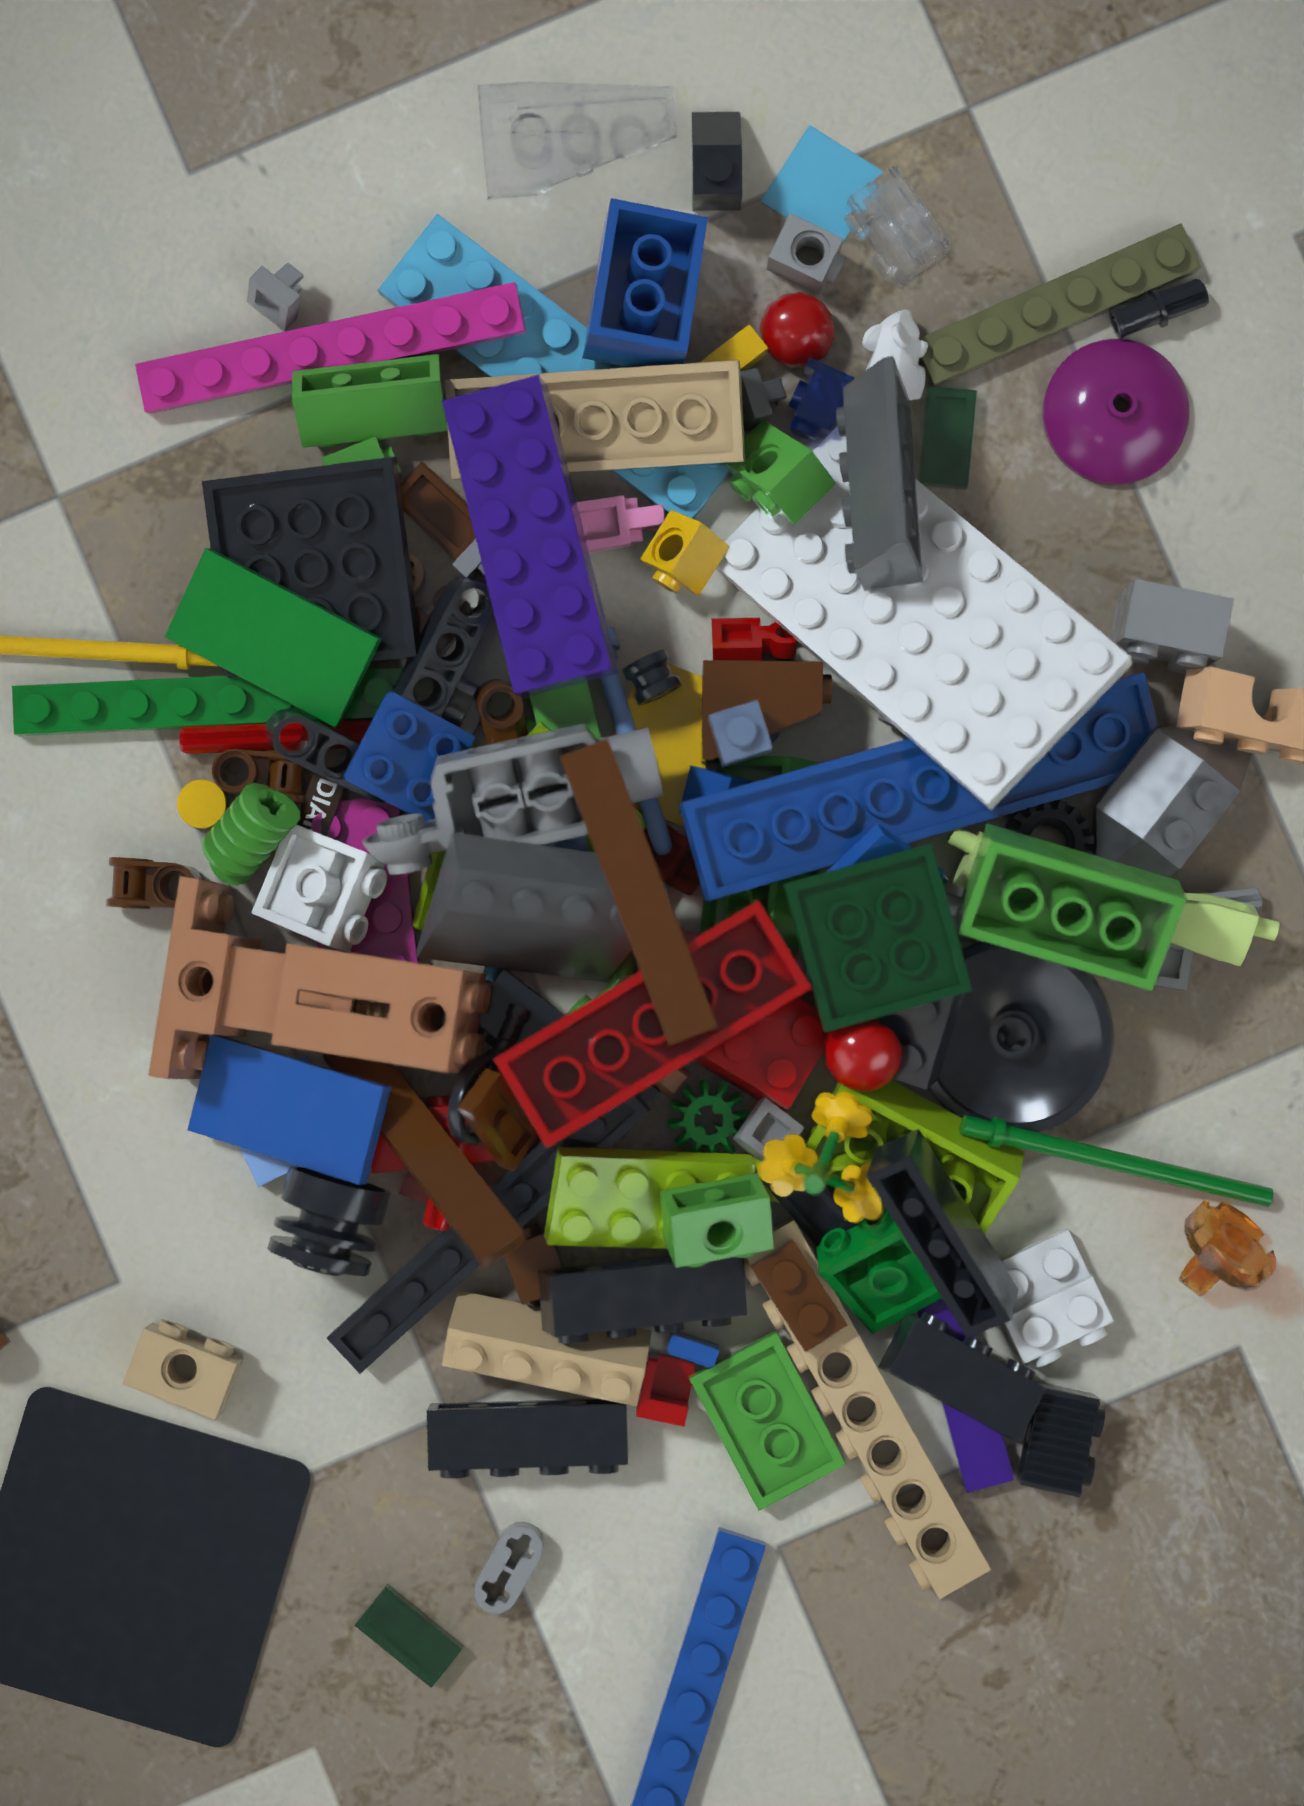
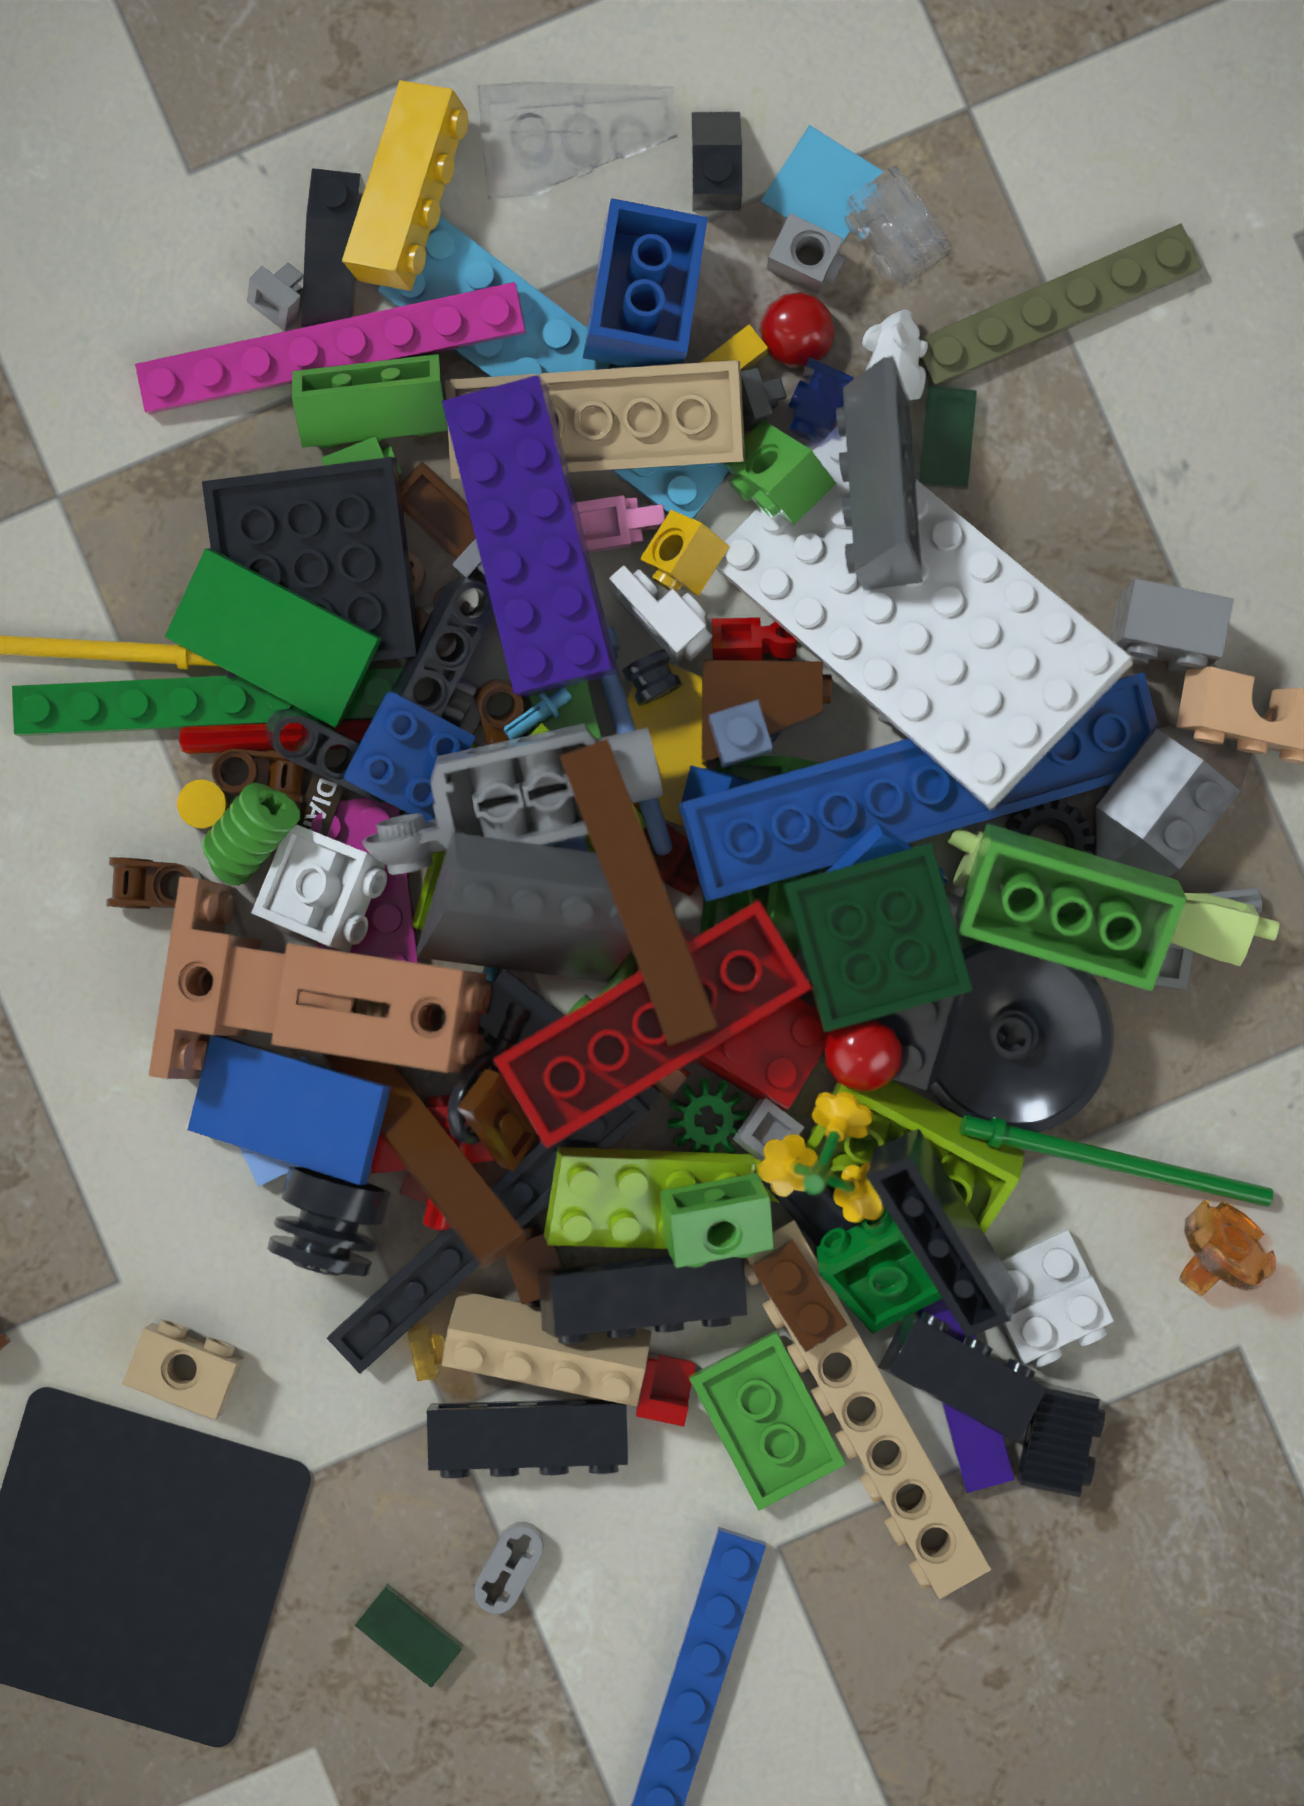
(329, 220): none -> black slope
(406, 185): none -> yellow brick
(426, 1351): none -> clear yellow plate
(538, 713): none -> medium azure piece
(671, 622): none -> white plate
(692, 1348): blue tile -> none
(1096, 437): magenta dish -> none
(1158, 308): black axle -> none

